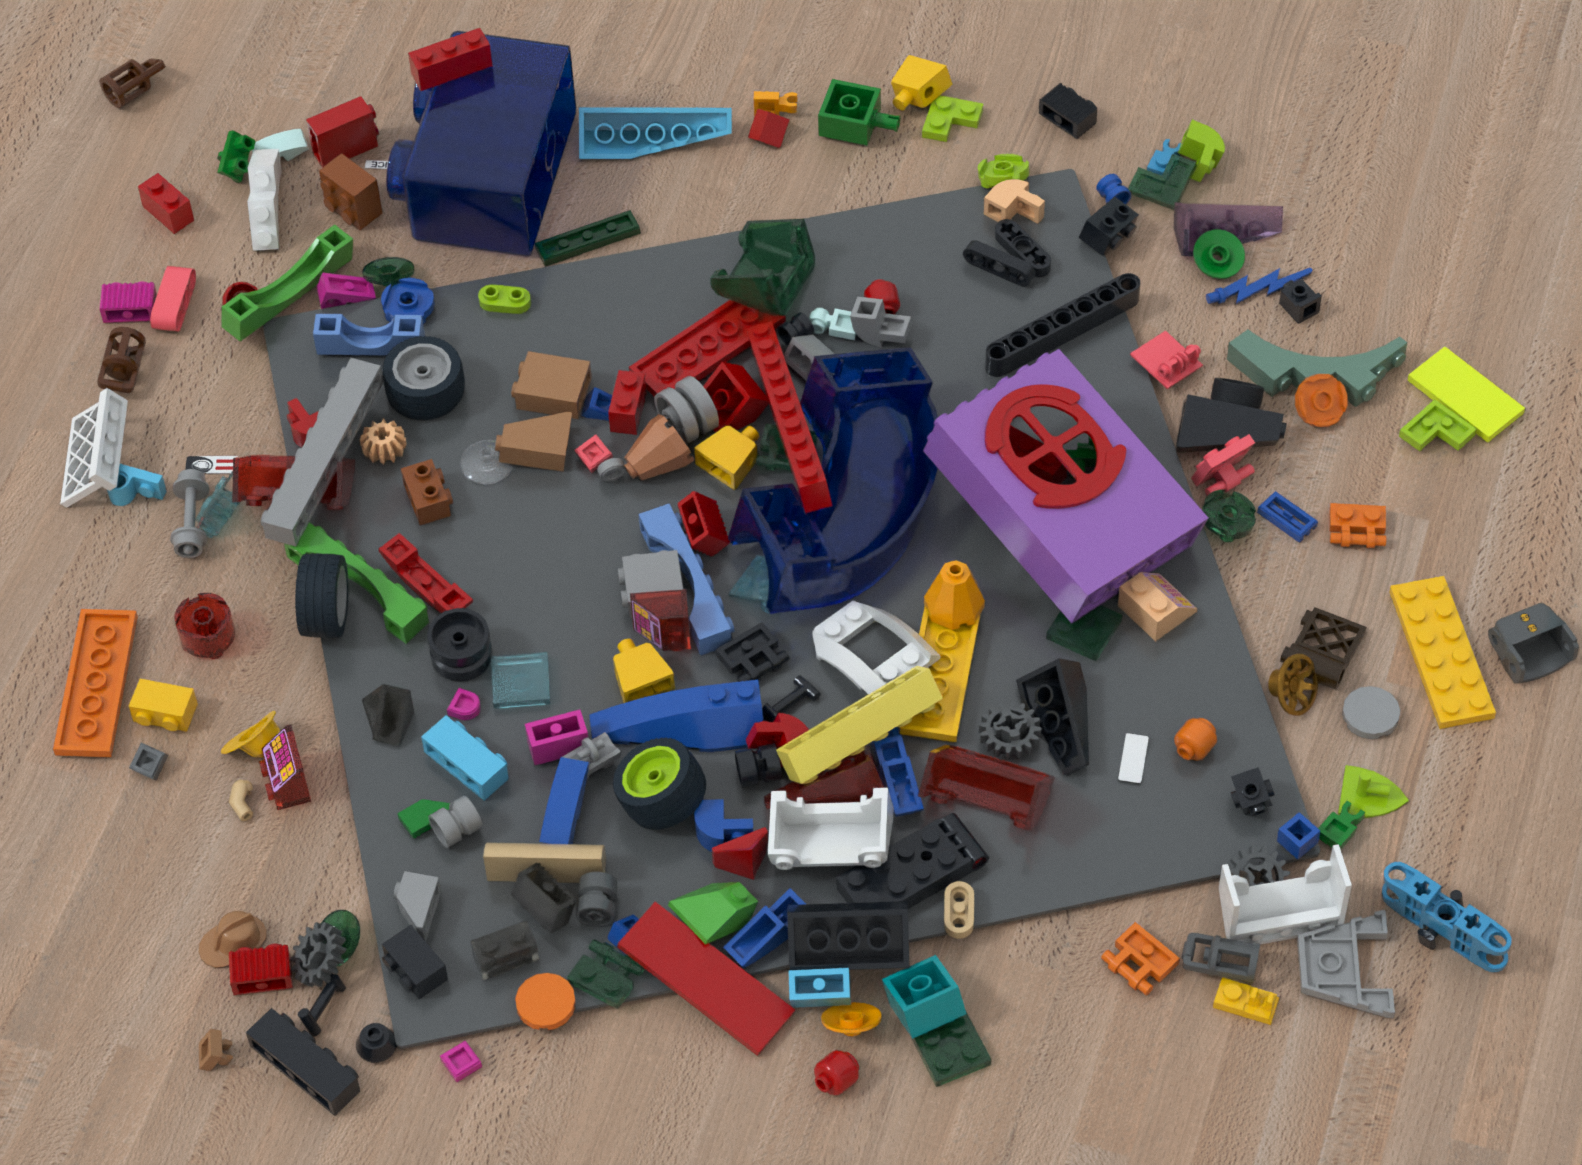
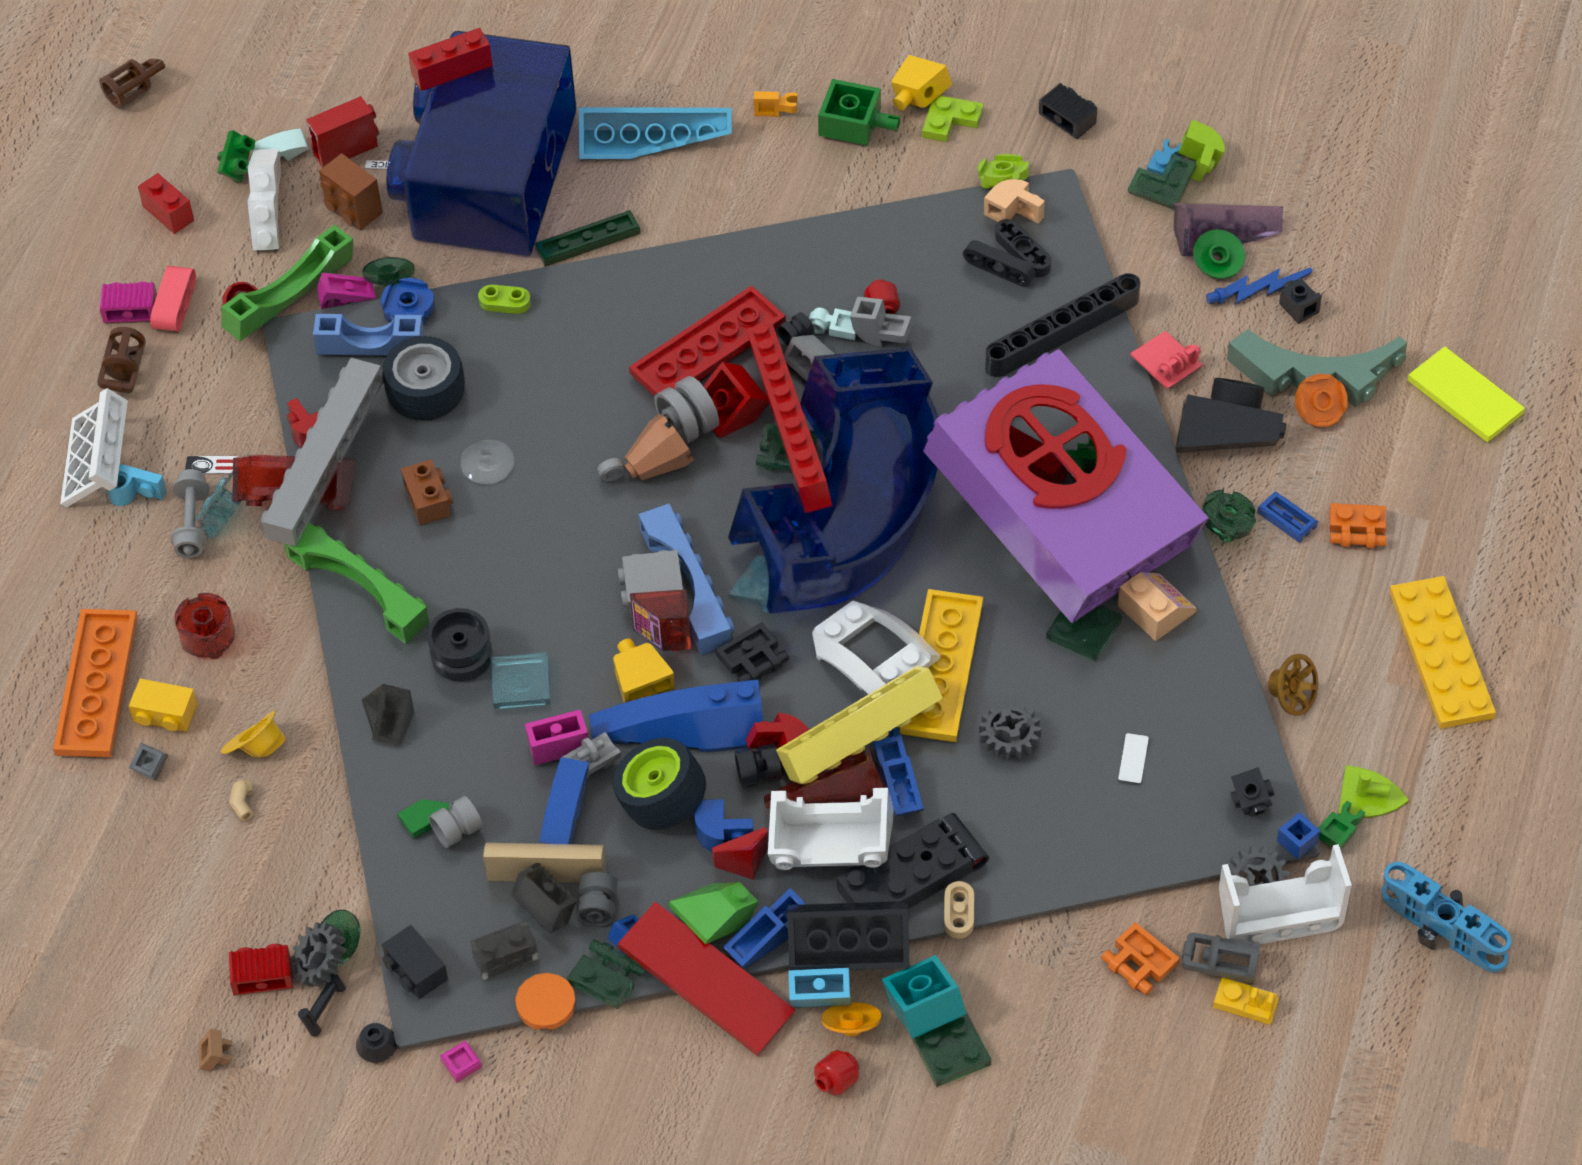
(233, 932): medium nougat piece -> none
(284, 770): clear red slope -> none
(304, 1061): black brick -> none
(321, 595): black wheel -> none
(383, 441): light nougat gear -> none
(418, 900): light grey slope -> none
(421, 577): red slope -> none
(464, 705): dark pink tile -> none
(465, 757): medium azure brick -> none
(536, 442): medium nougat slope -> none
(552, 384): medium nougat brick -> none
(593, 453): coral tile -> none
(597, 405): blue slope -> none
(627, 402): red brick -> none
(703, 523): red brick -> none
(728, 454): yellow torso -> none
(768, 128): red panel -> none
(772, 268): clear green windscreen -> none
(804, 688): black piece -> none
(954, 597): light orange cone -> none
(986, 783): clear red windscreen -> none
(1060, 701): black wedge -> none
(1109, 226): black brick -> none
(1111, 186): blue wheel -> none
(1195, 739): orange head -> none
(1220, 465): coral plate -> none
(1328, 667): dark brown piece -> none
(1331, 965): light grey wing -> none
(1371, 712): light grey tile -> none
(1437, 421): lime plate -> none
(1533, 643): dark grey piece -> none

